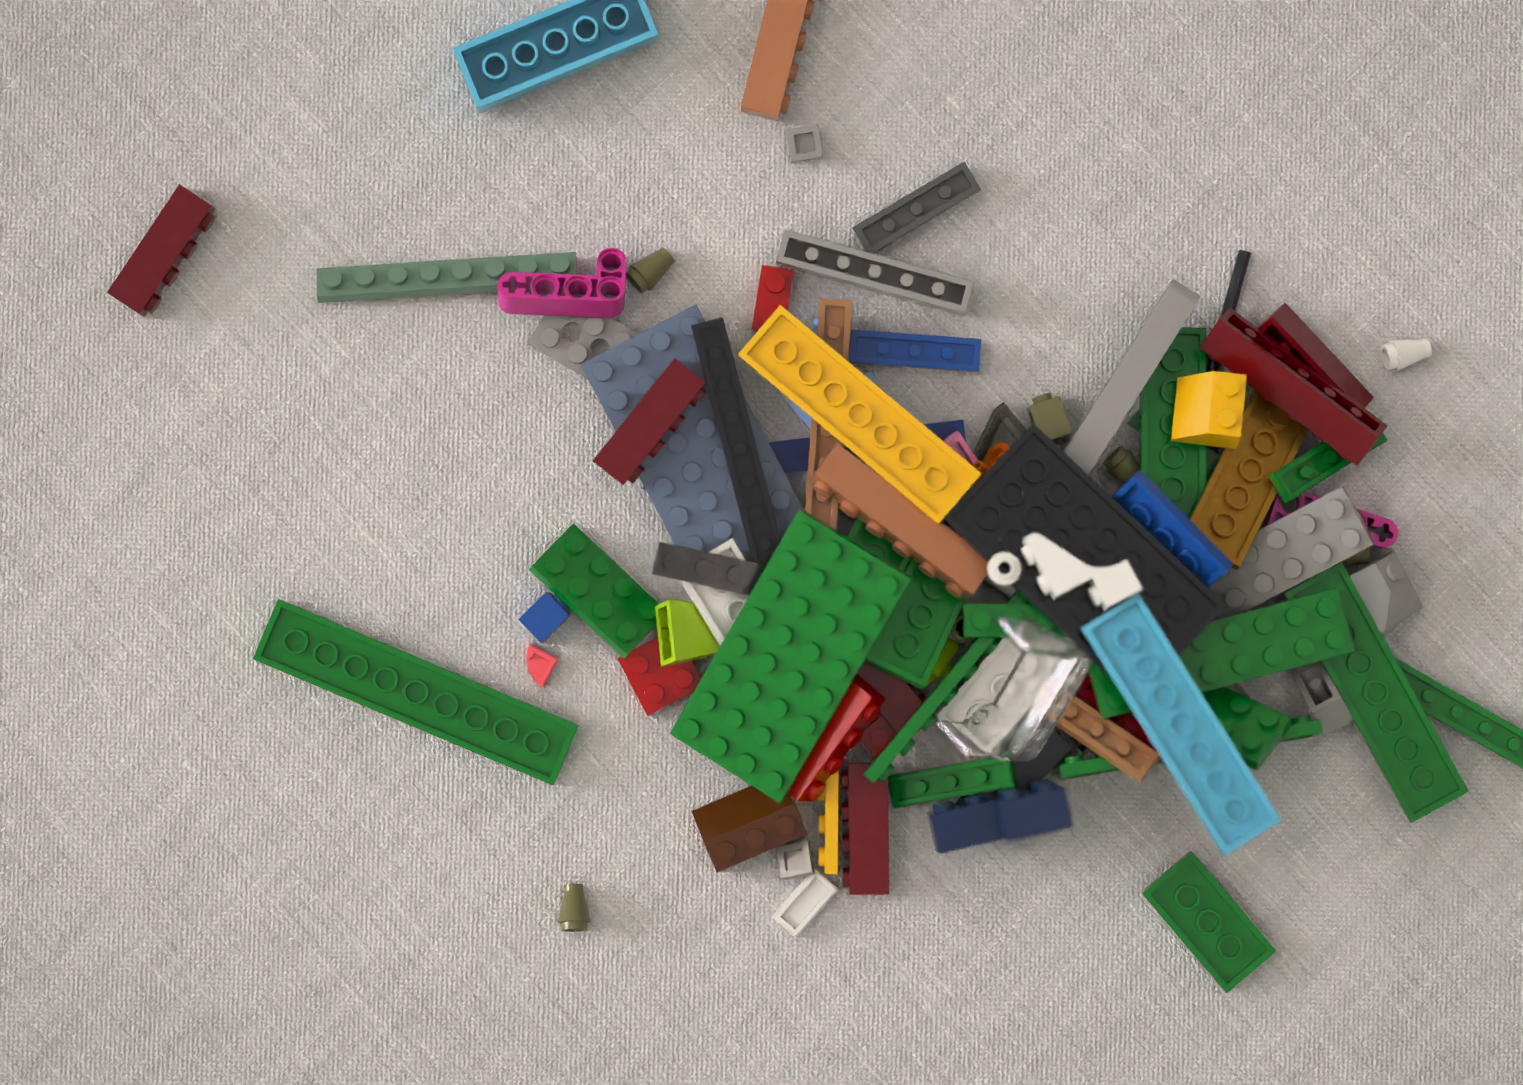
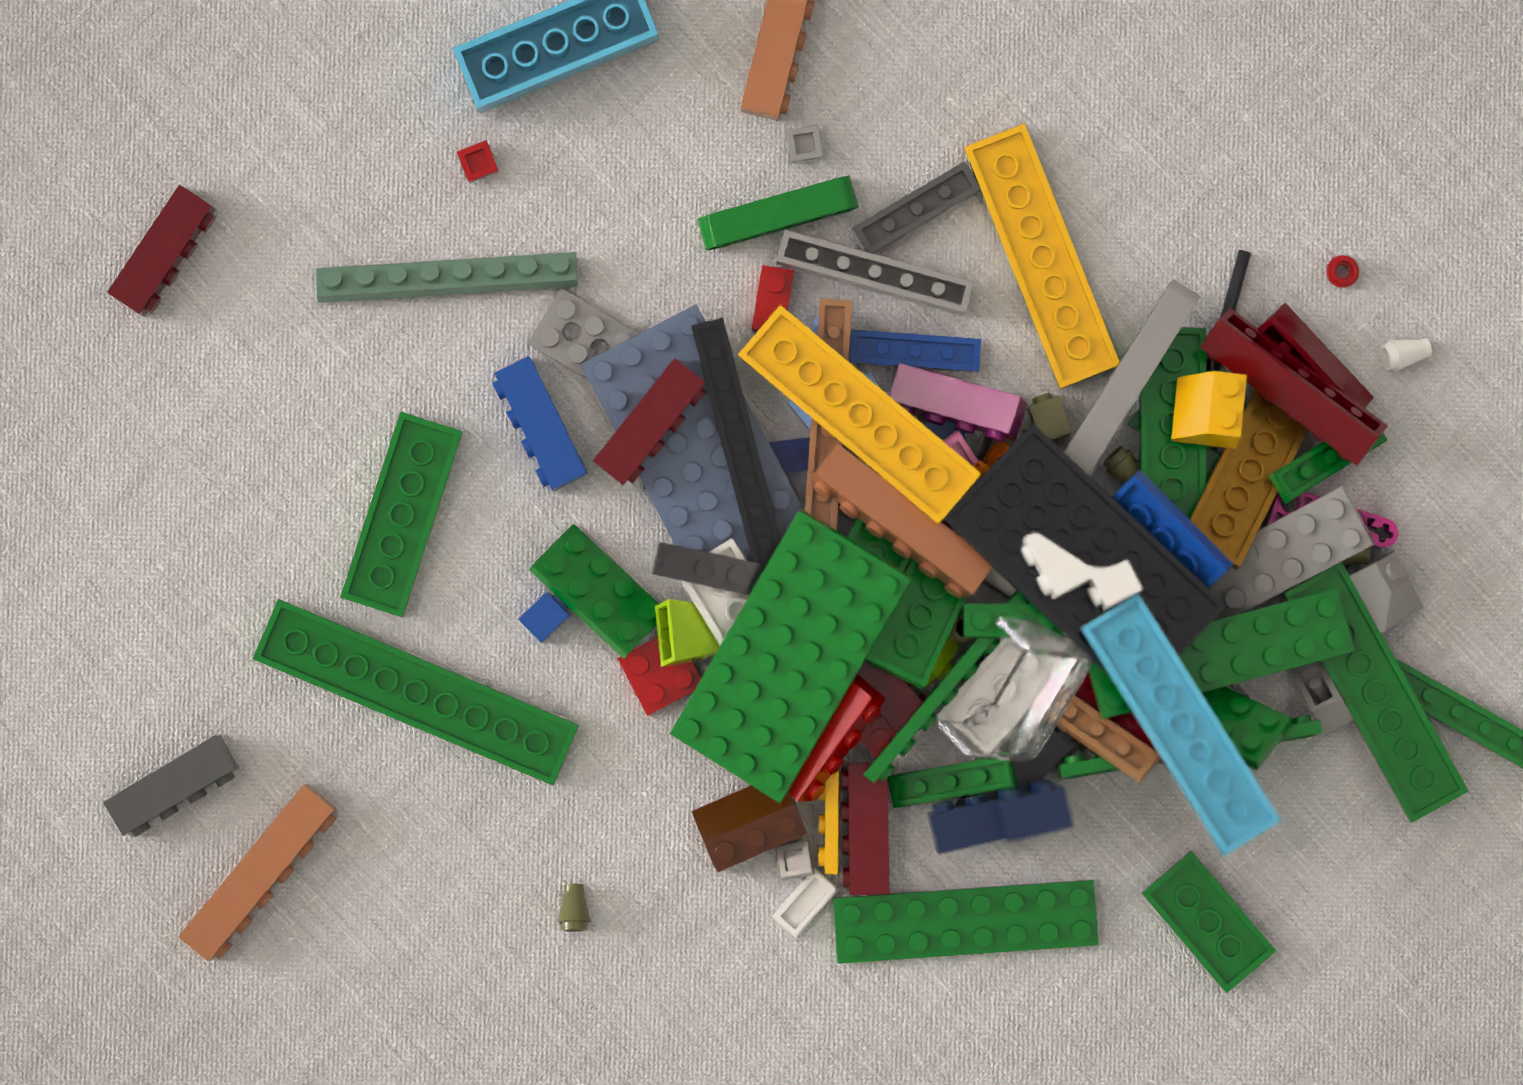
(171, 785): none -> dark grey brick
(258, 872): none -> nougat brick
(401, 514): none -> green plate
(477, 161): none -> red plate
(514, 286): dark pink beam -> none
(540, 423): none -> blue brick
(540, 664): coral tile -> none
(649, 270): olive cone -> none
(777, 213): none -> green beam
(959, 403): none -> brick
(965, 921): none -> green plate
(1004, 579): white plate -> none
(1041, 256): none -> yellow plate
(1350, 264): none -> red plate

